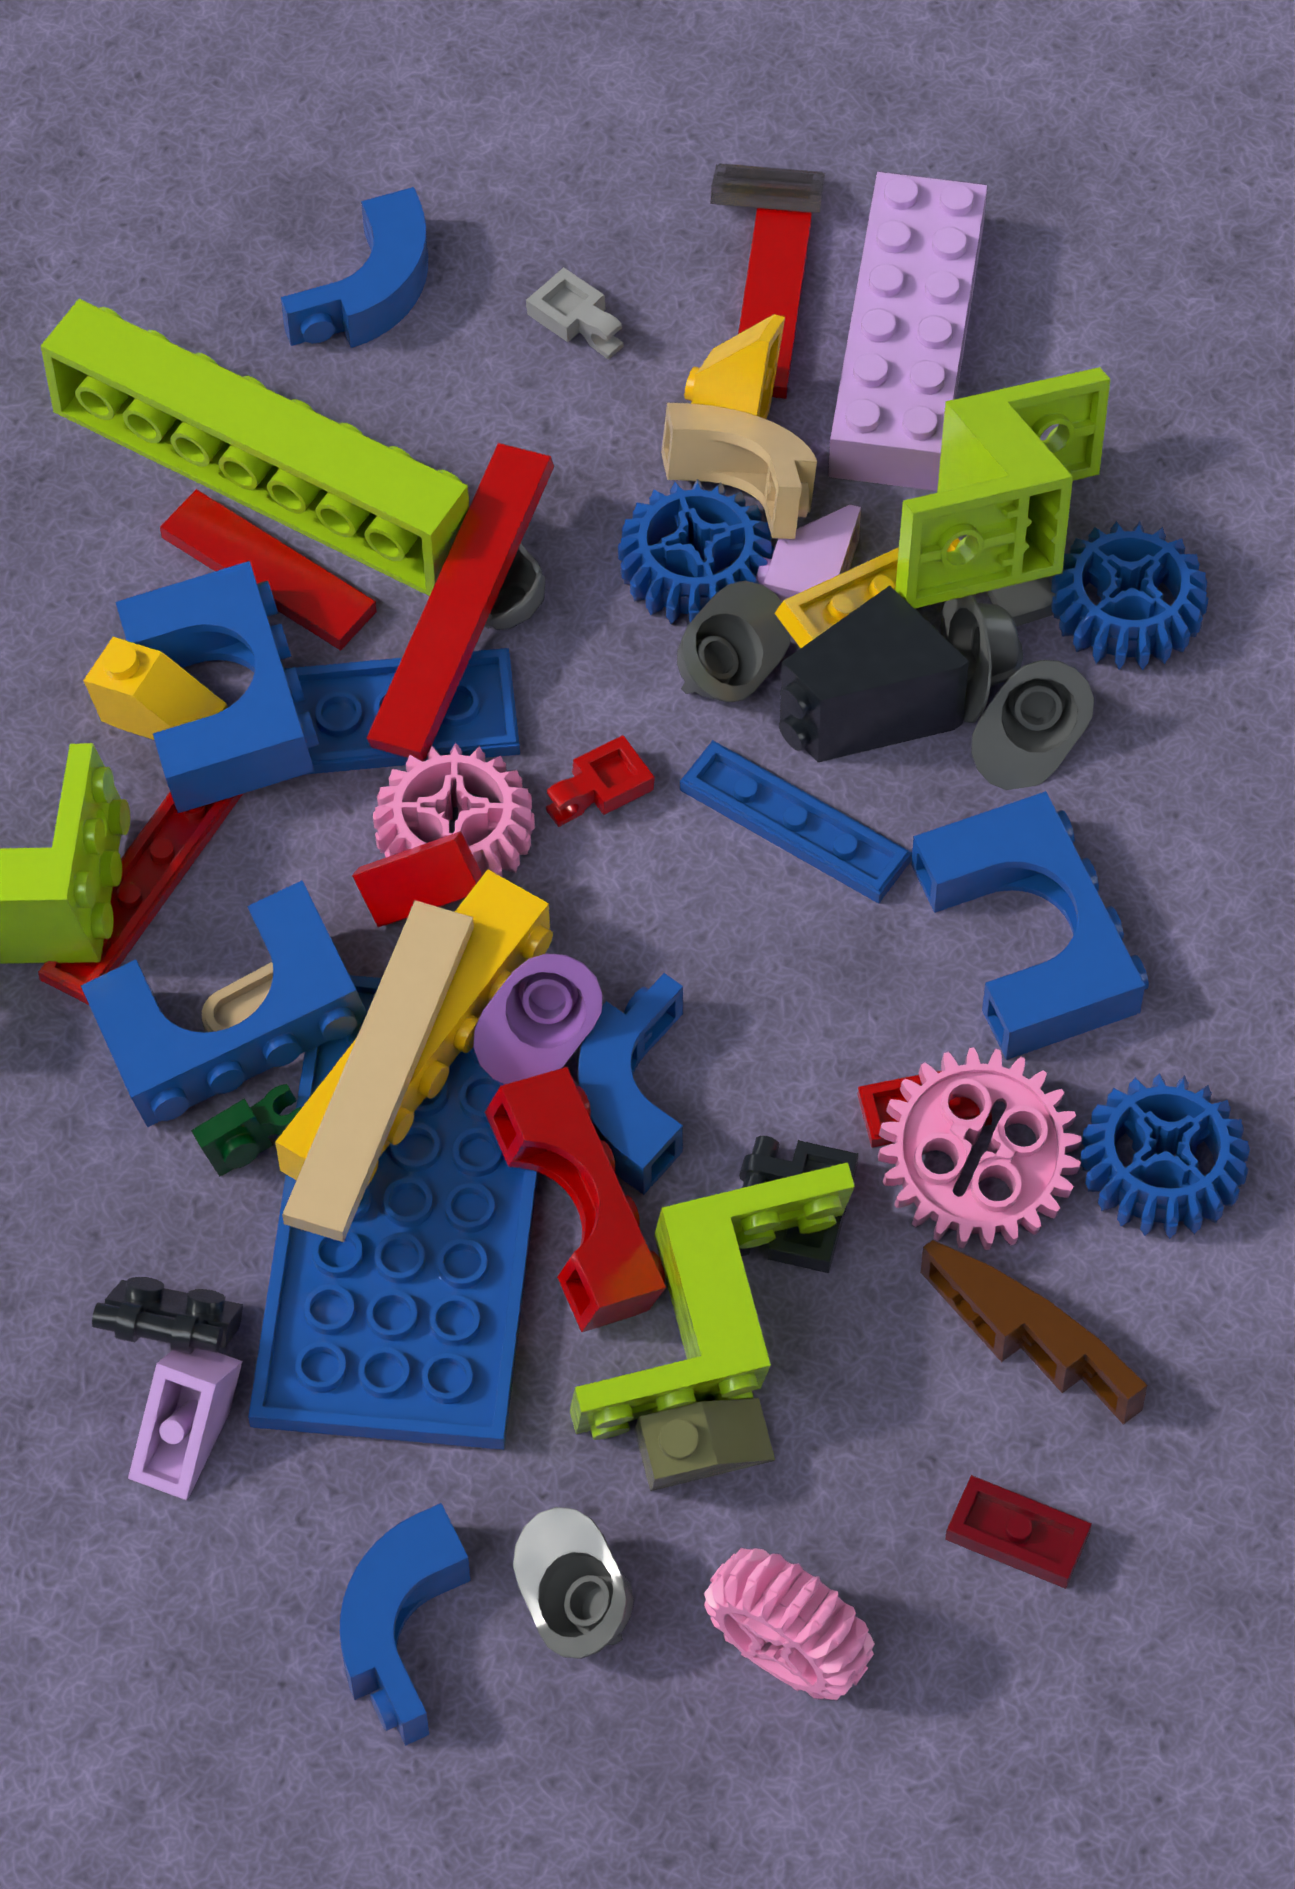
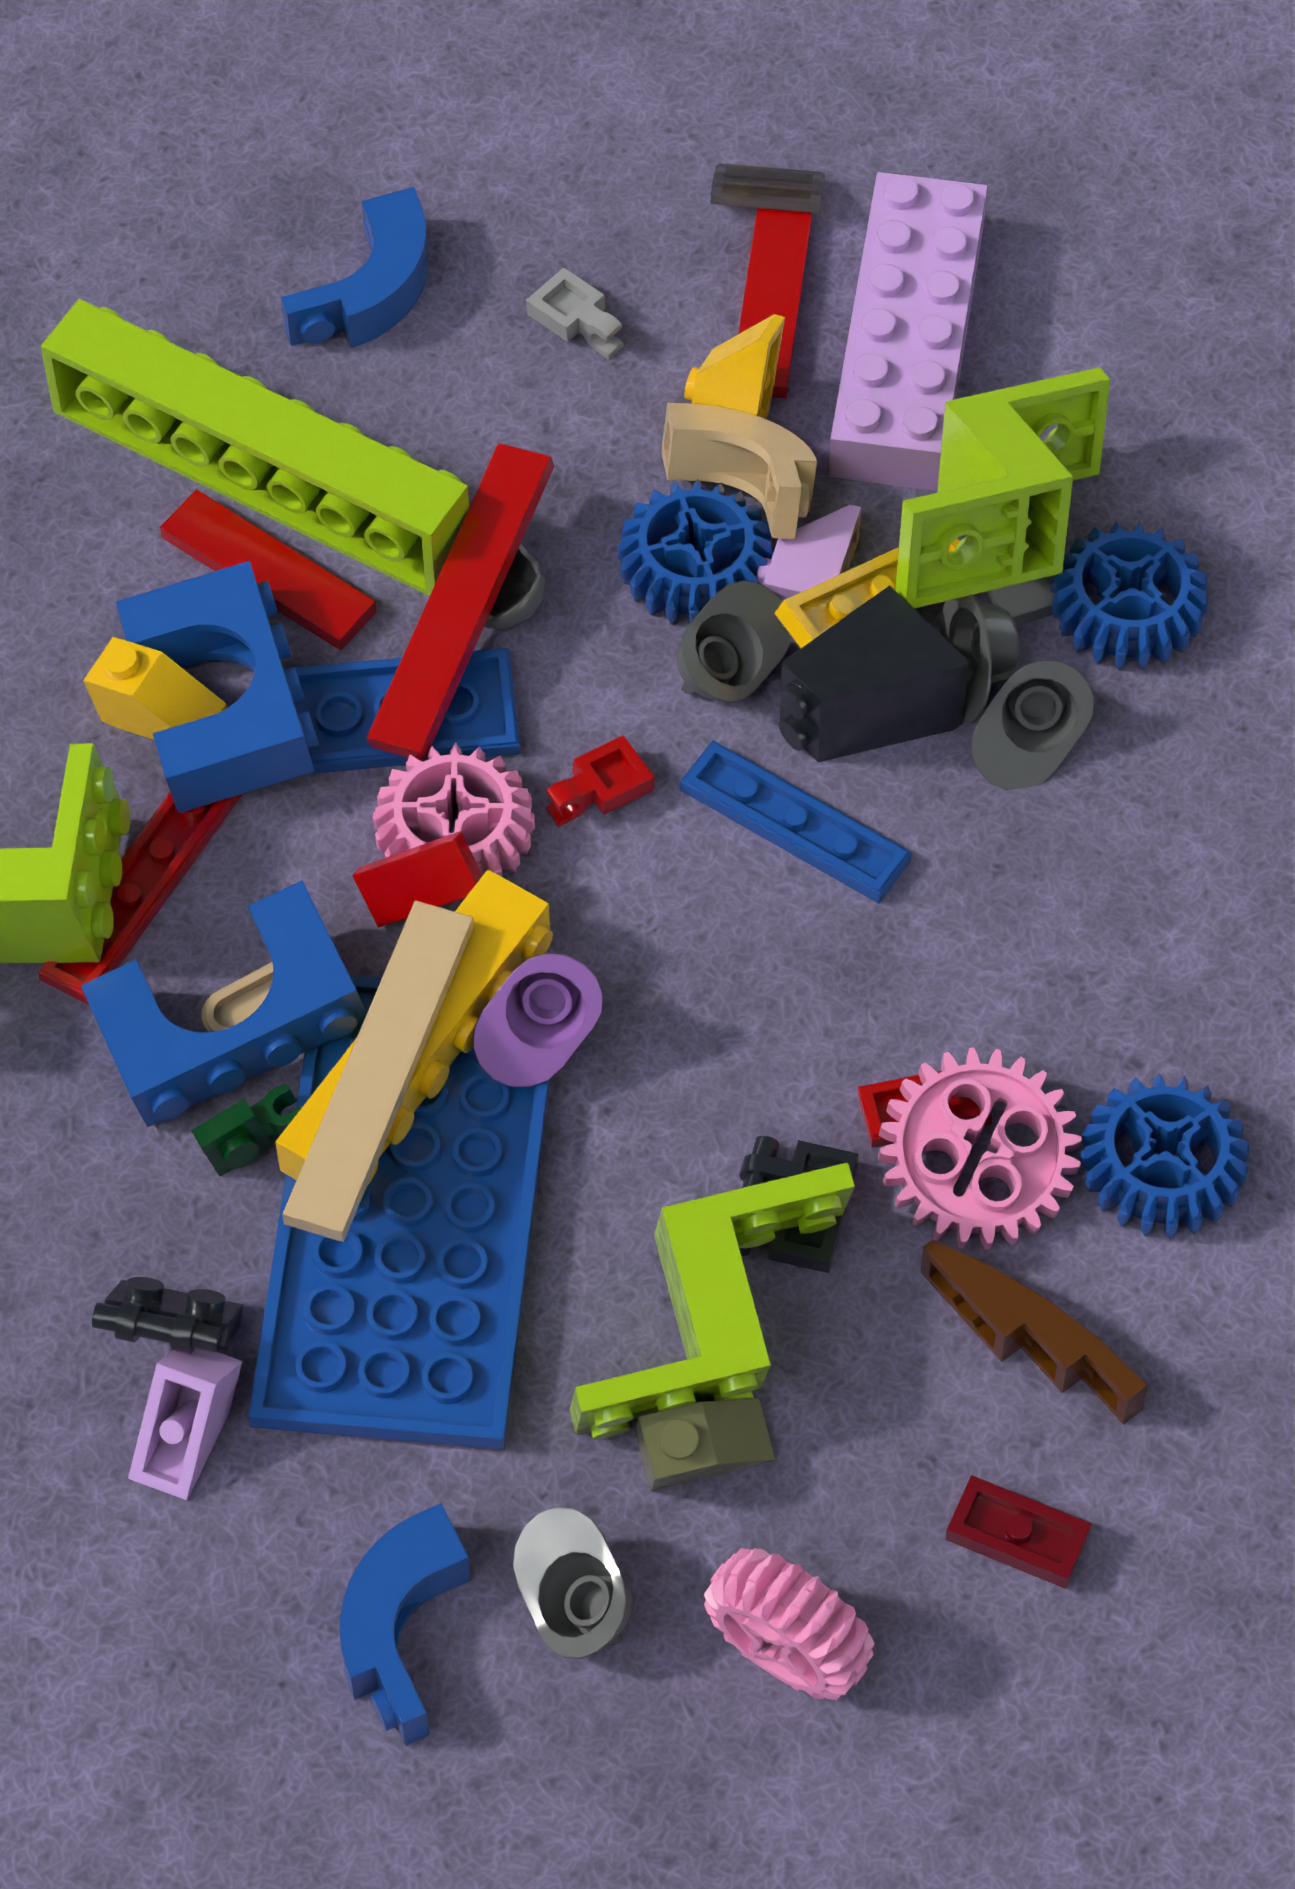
(548, 1129): red arch -> none
(637, 1131): blue arch -> none
(1032, 851): blue arch -> none

